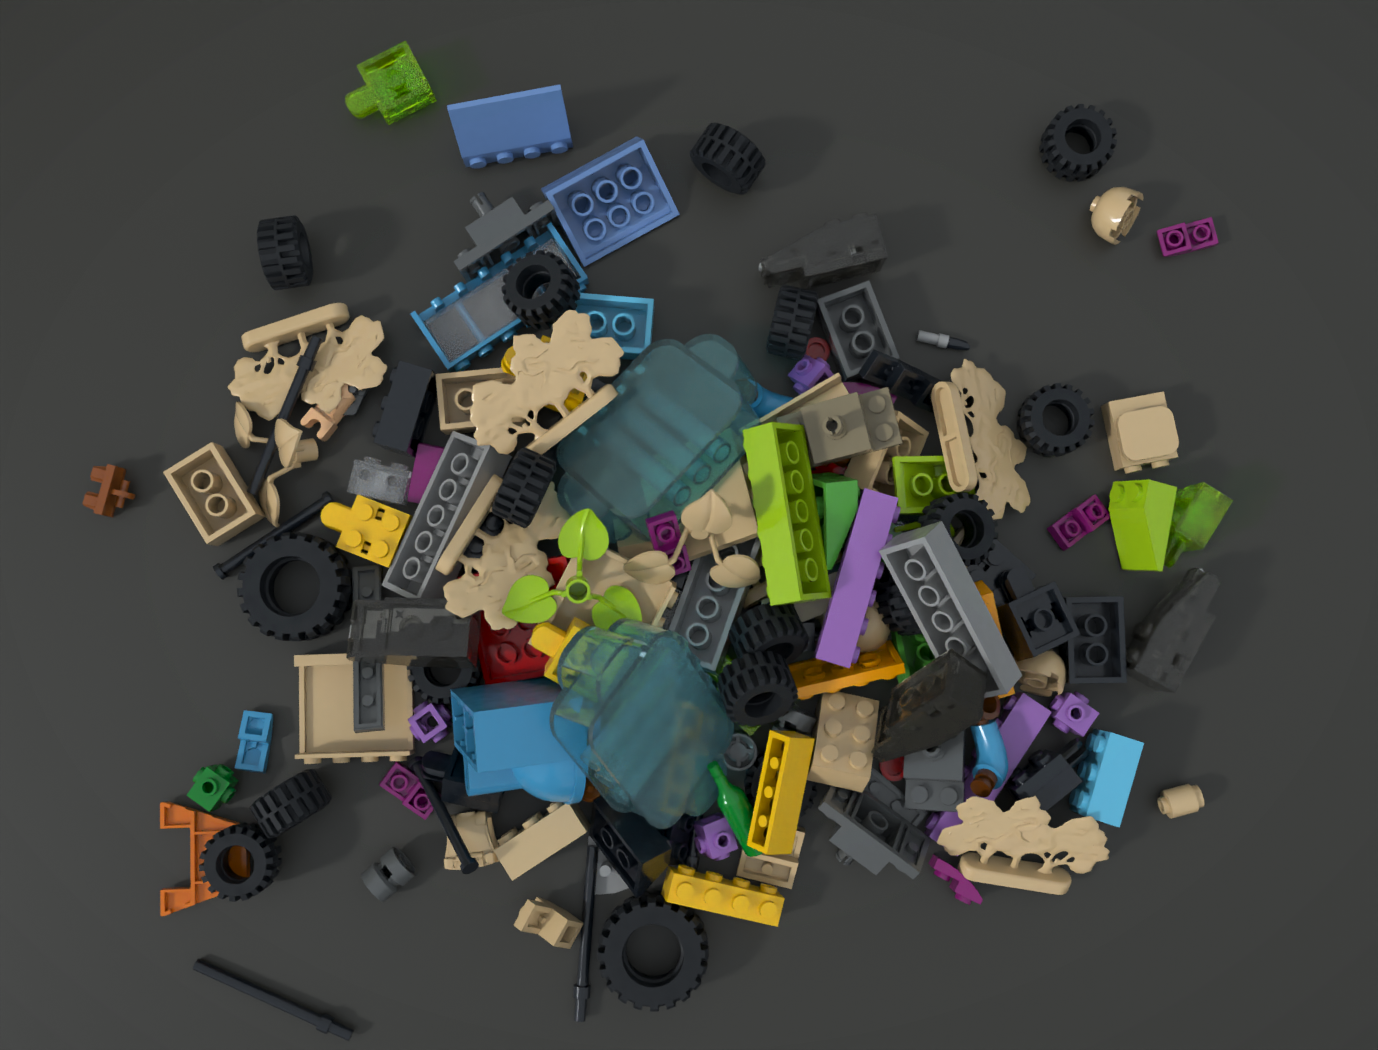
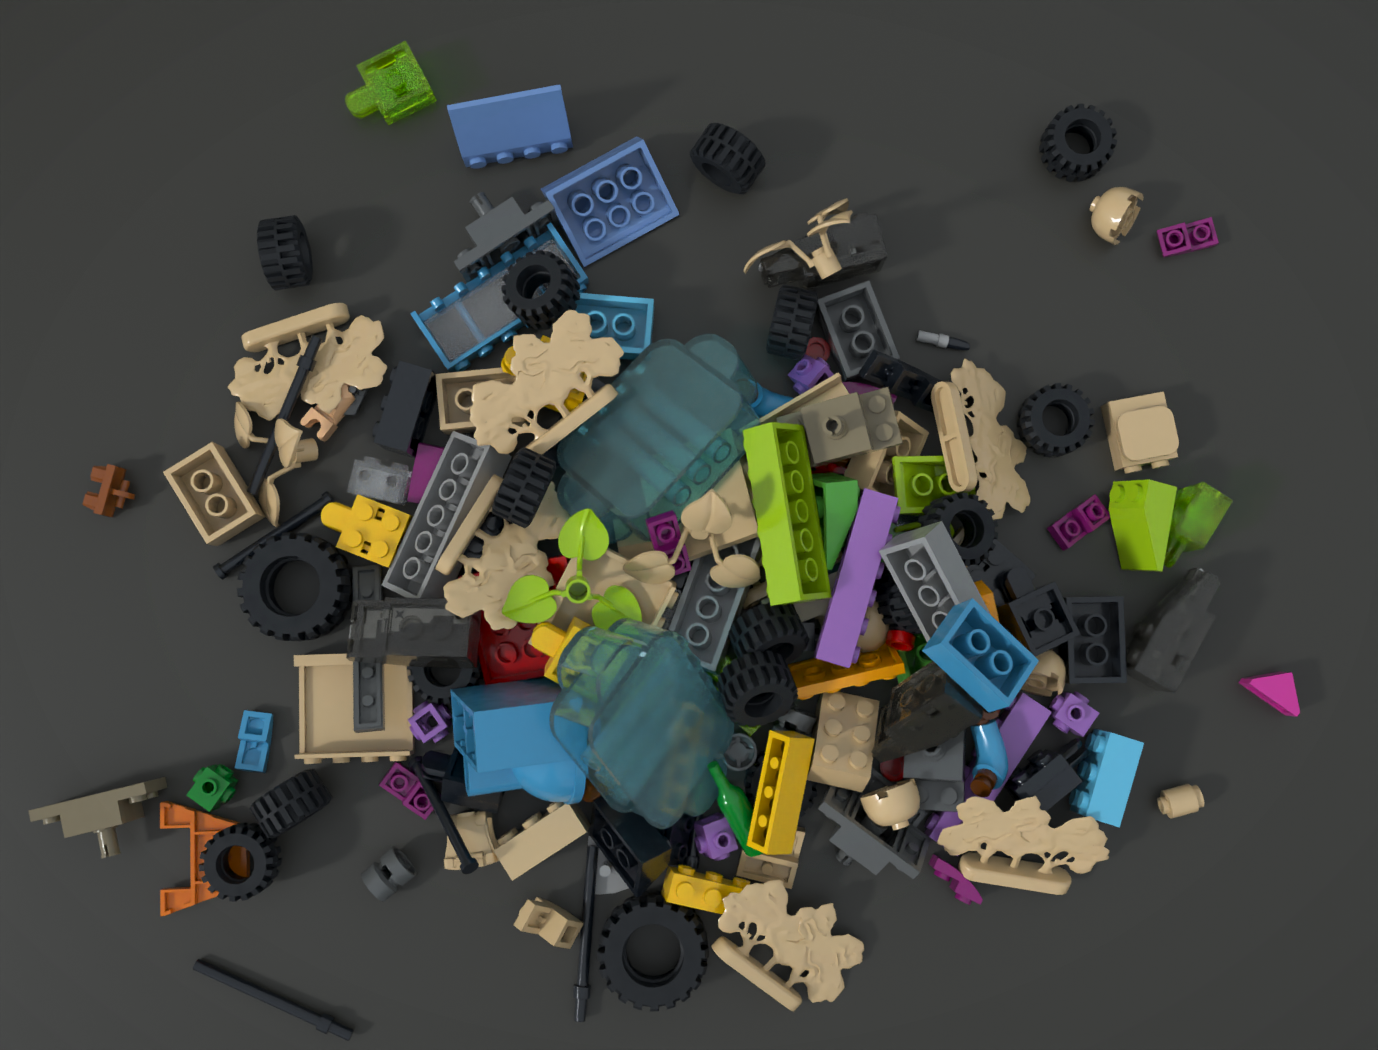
(101, 812): none -> dark tan brick
(796, 941): none -> tan plant
(824, 257): none -> tan plant
(892, 804): none -> tan cylinder
(900, 640): none -> red tile
(980, 655): none -> dark azure brick
(1276, 690): none -> dark pink slope

